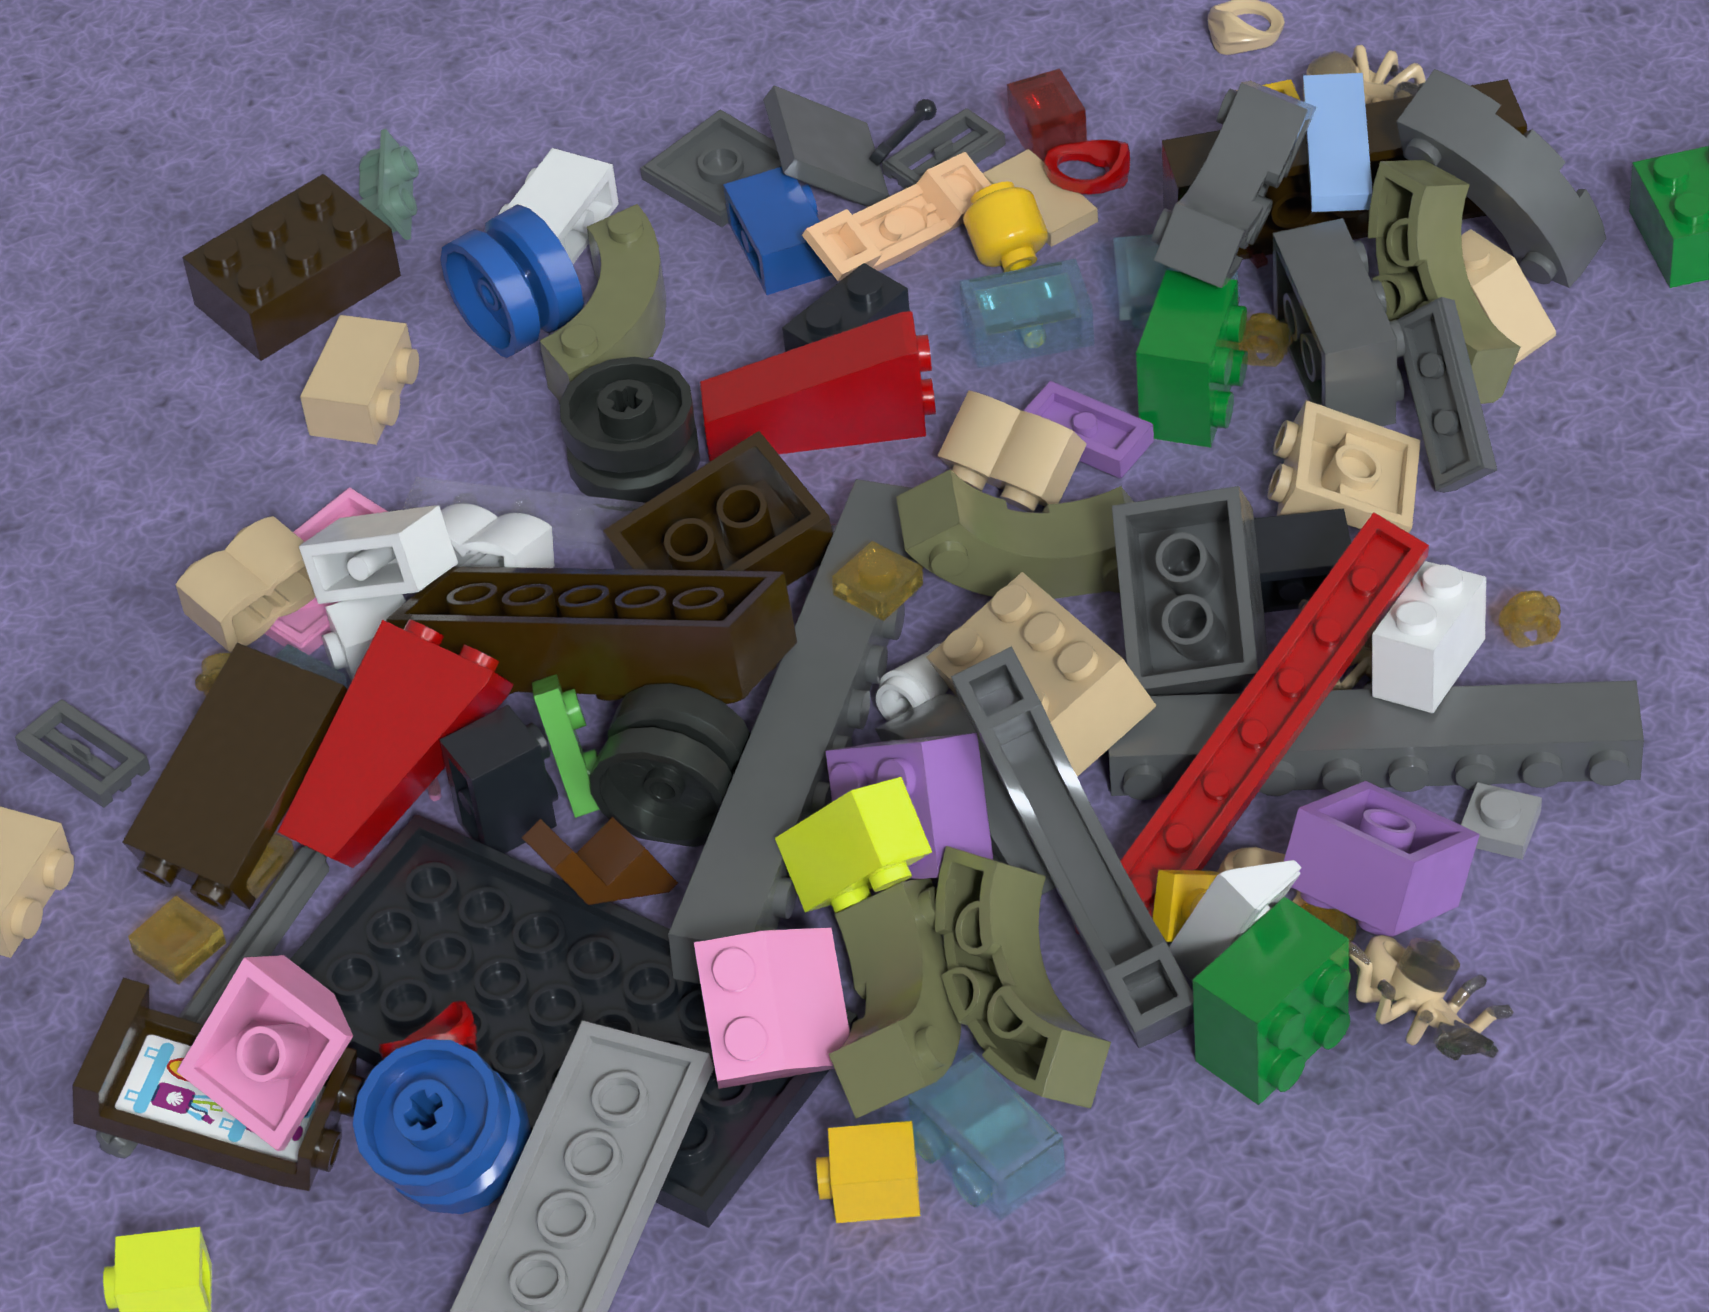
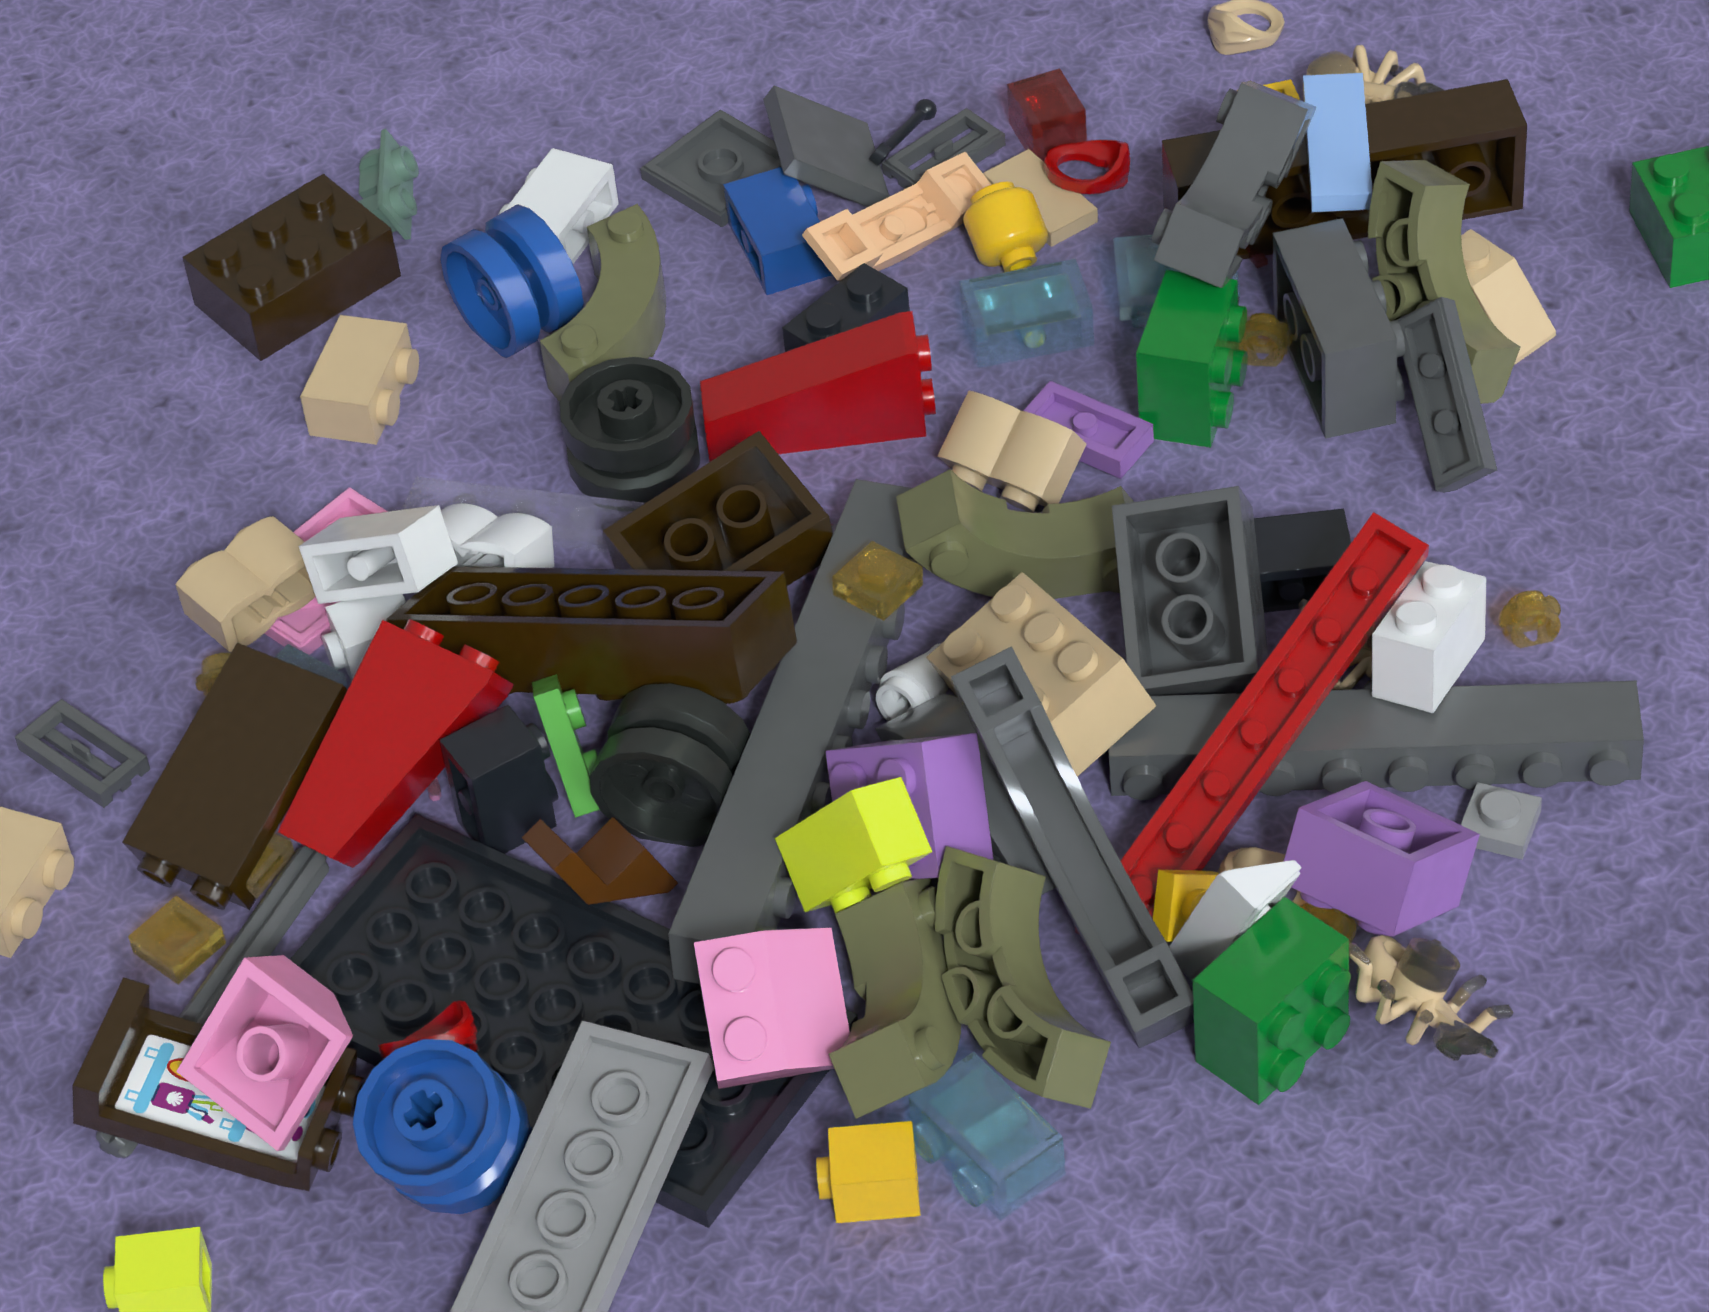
(1346, 465): tan plate -> none
(1509, 177): dark grey brick -> none

